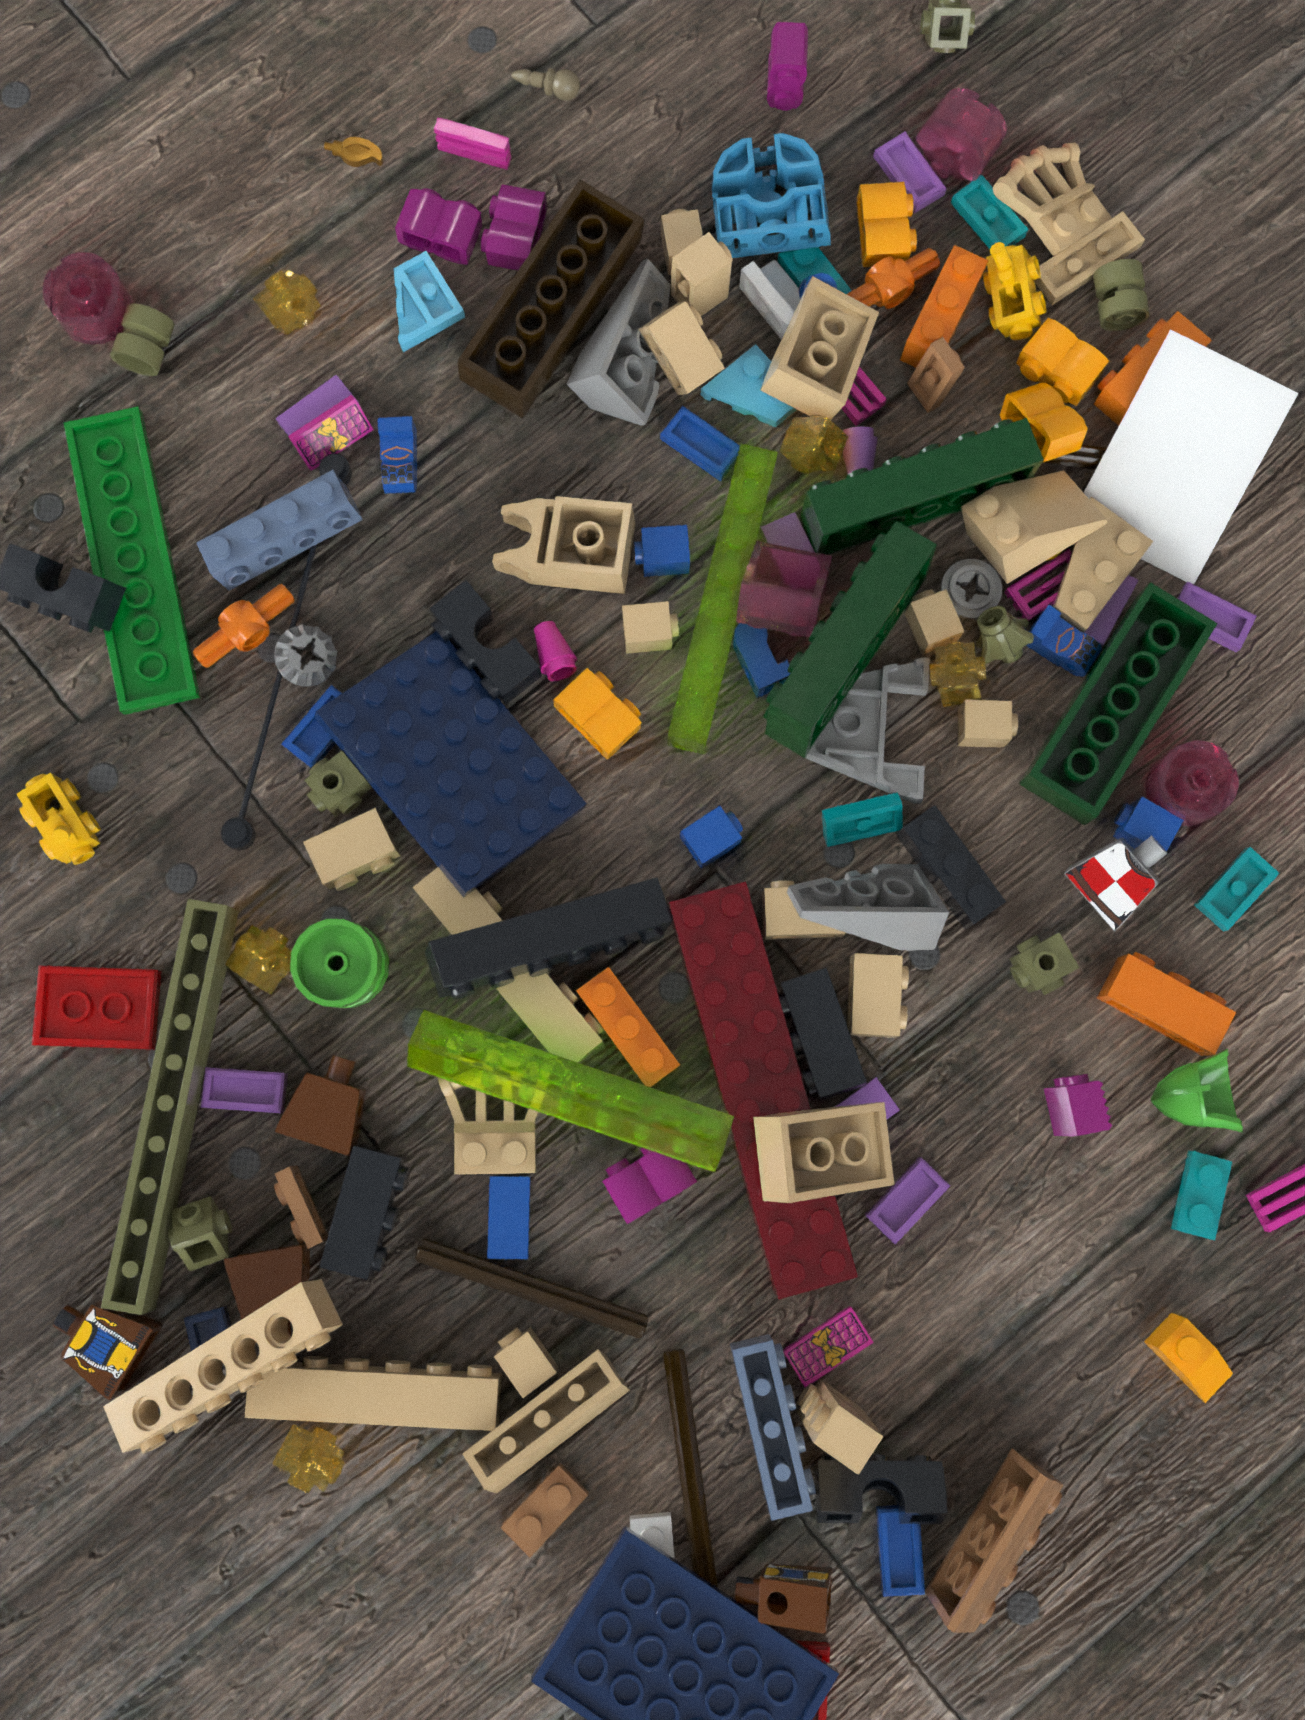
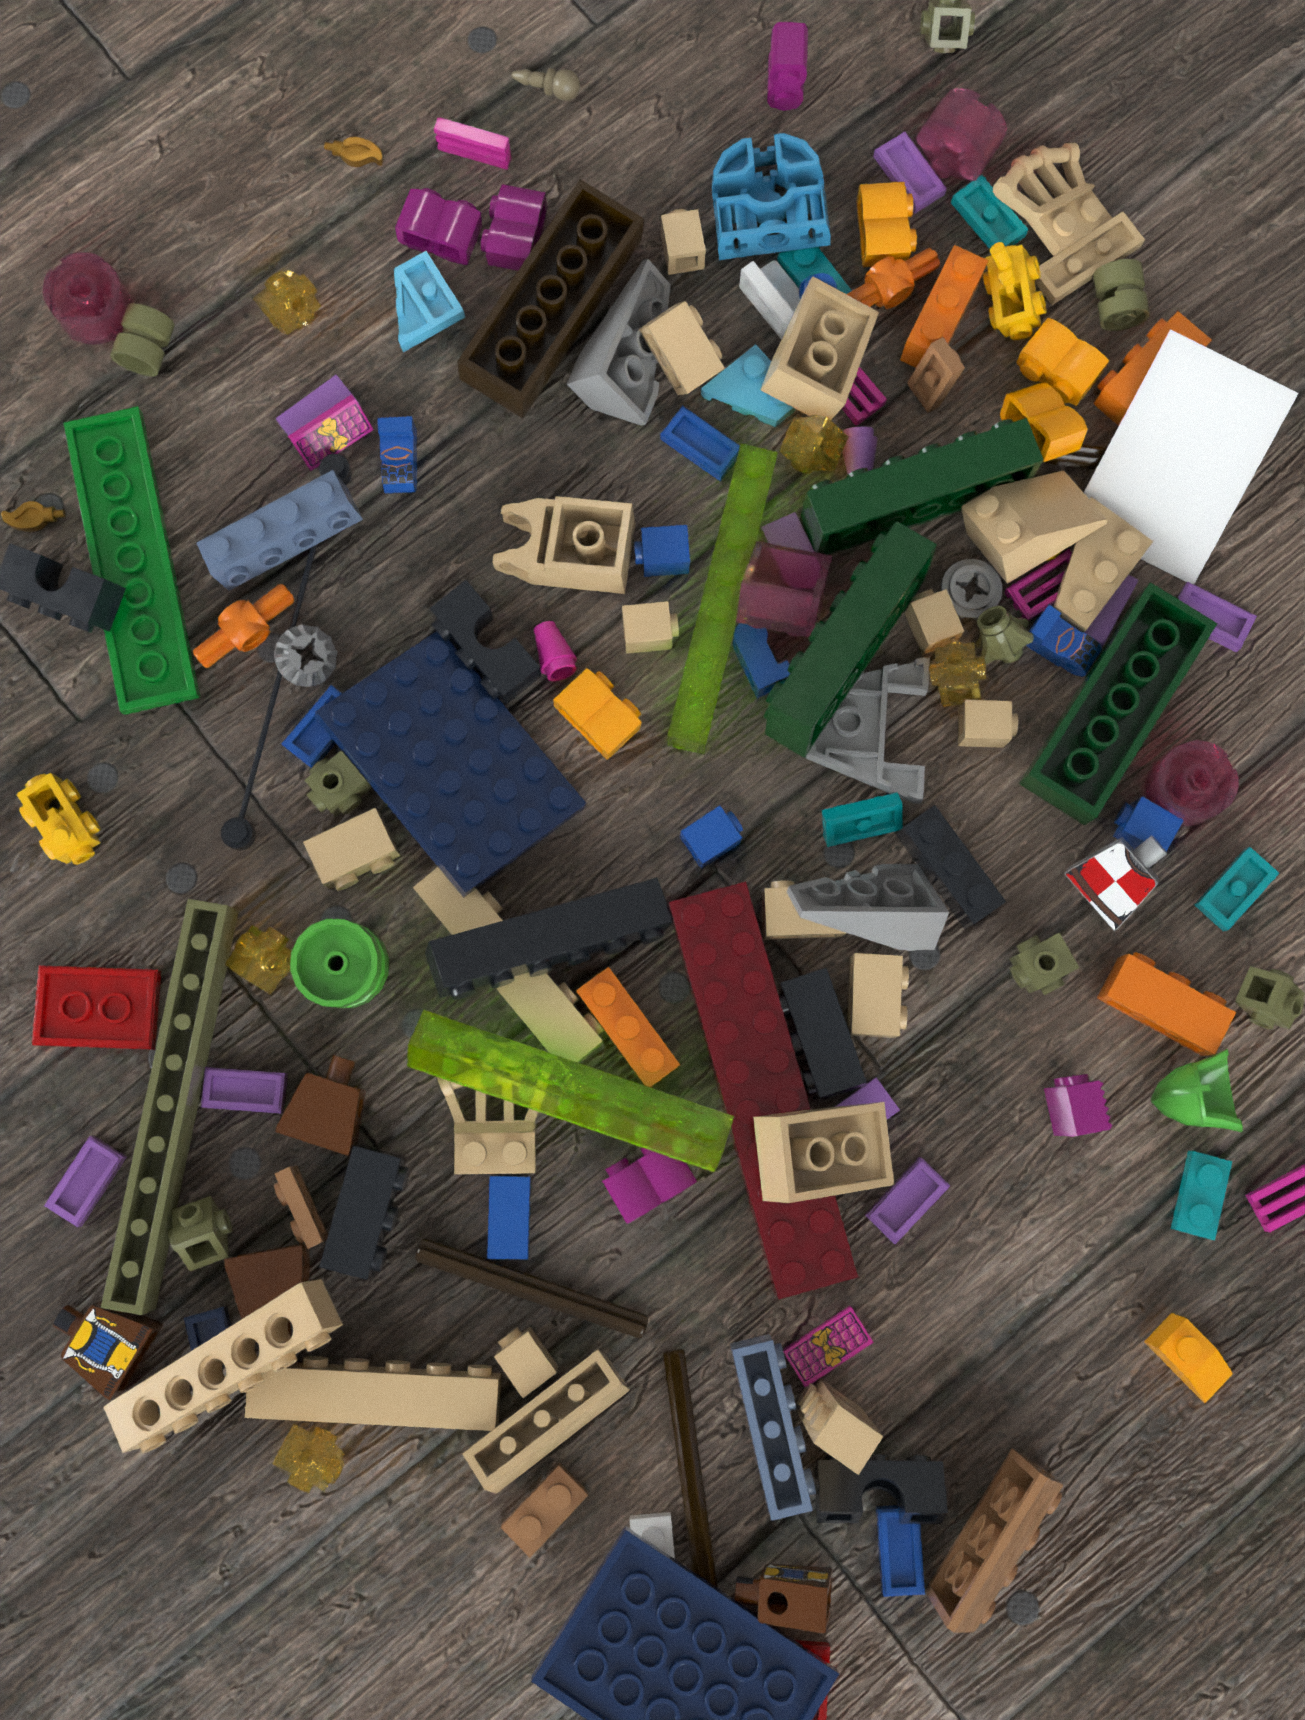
(31, 516): none -> pearl gold piece
(85, 1181): none -> medium lavender tile
(702, 274): tan brick -> none
(1270, 998): none -> olive brick

